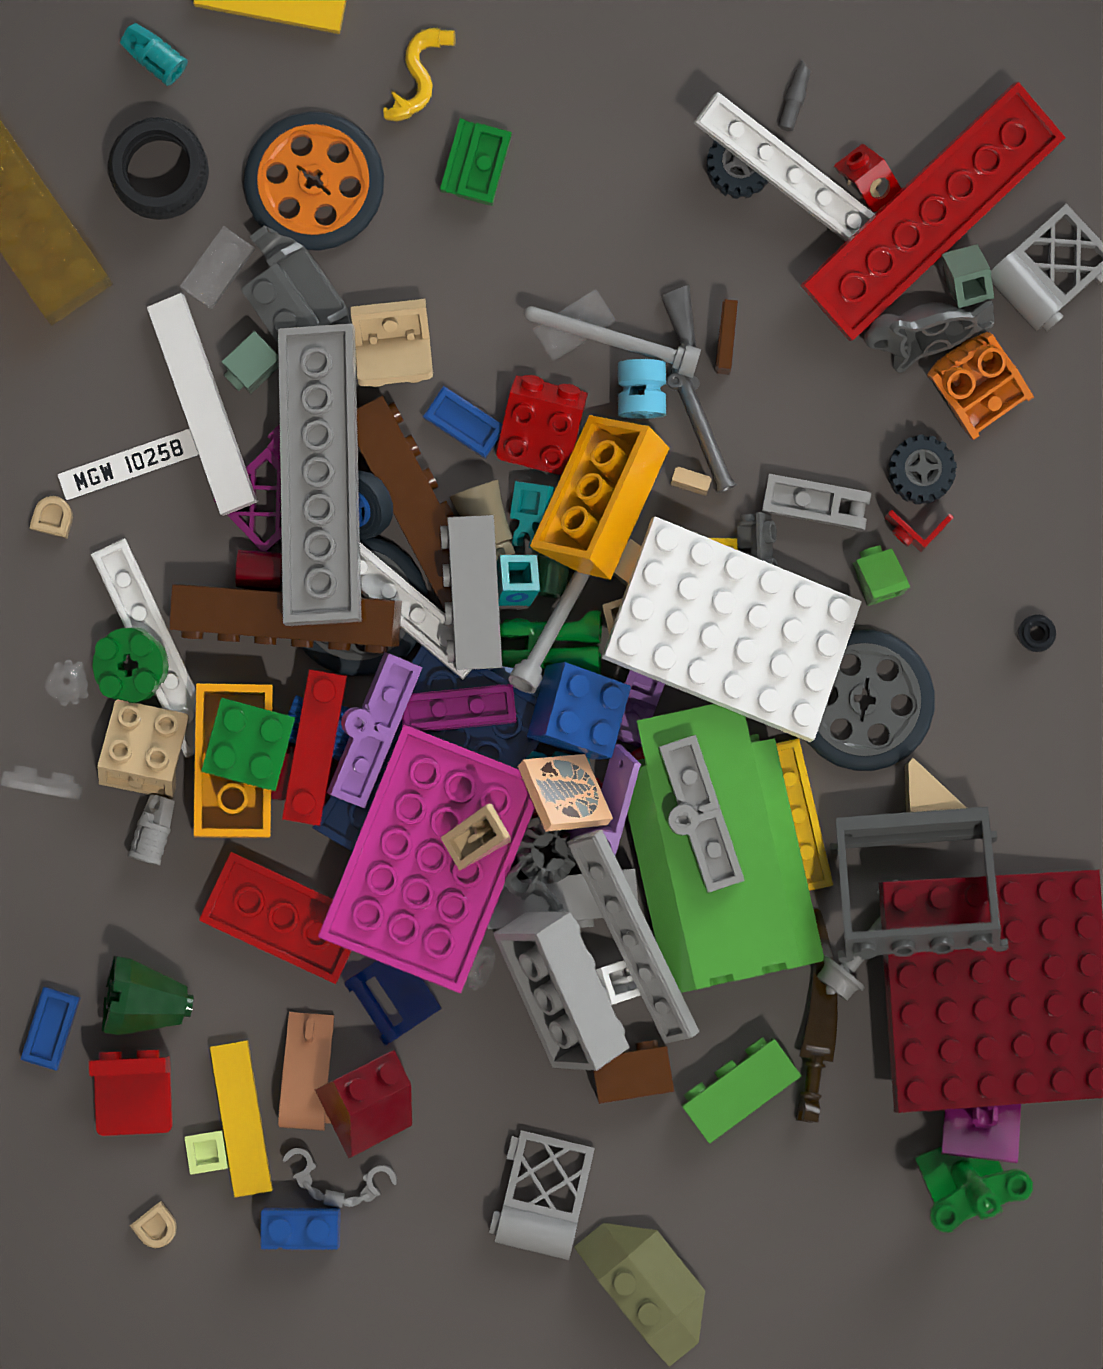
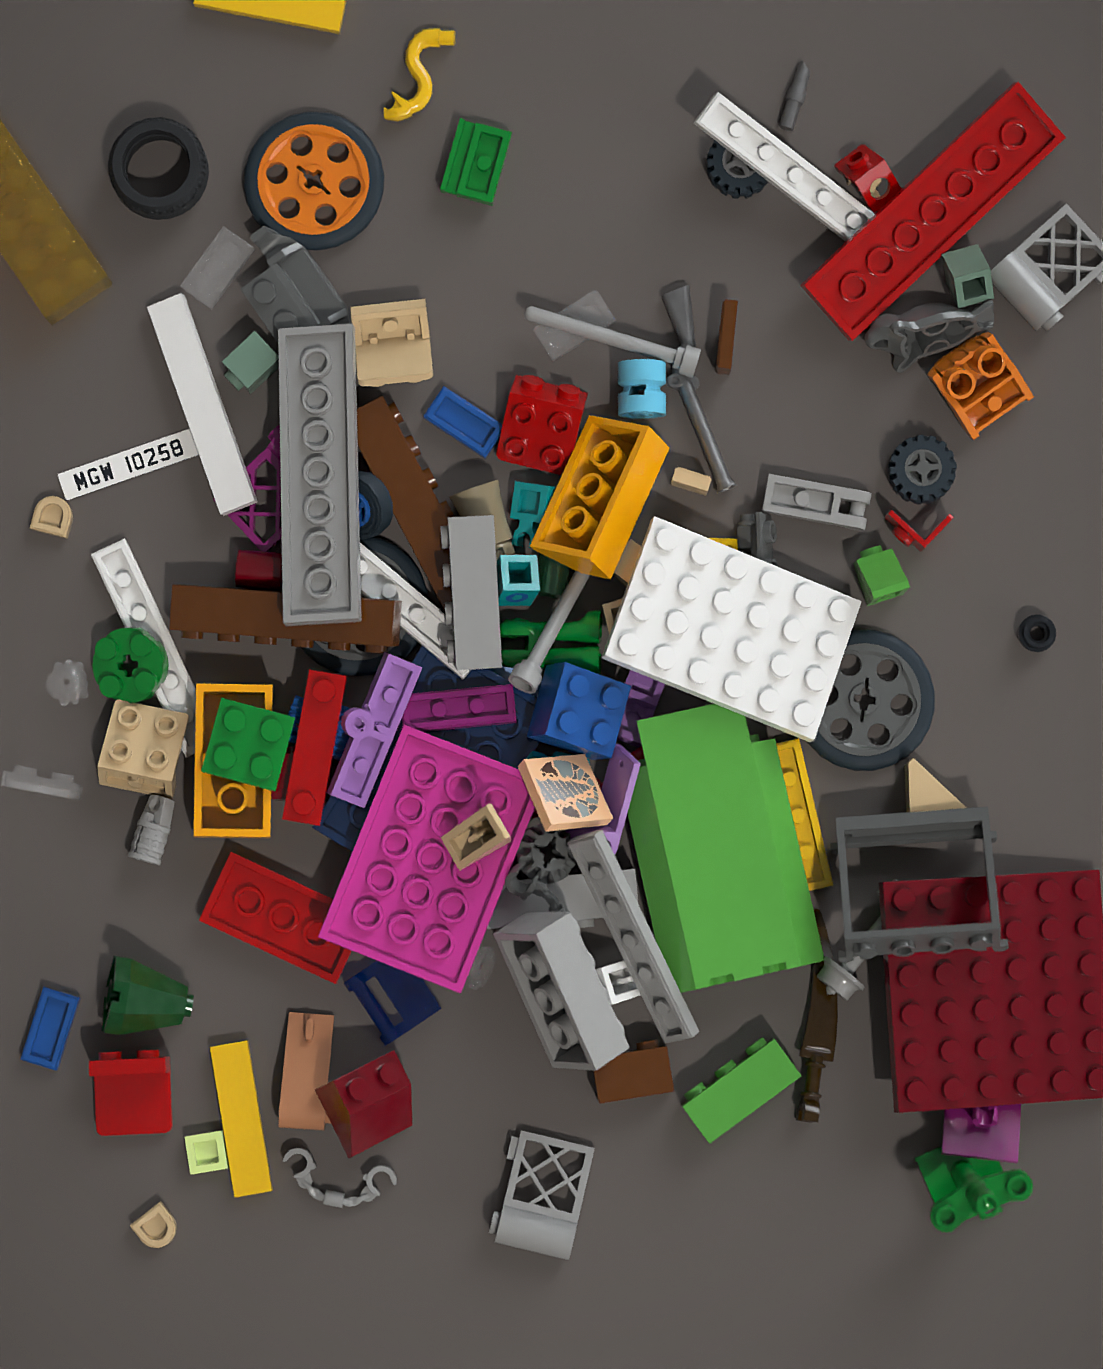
(153, 54): teal hinge -> none
(301, 1228): blue brick -> none
(647, 1285): olive wedge -> none
(700, 814): light grey hinge -> none

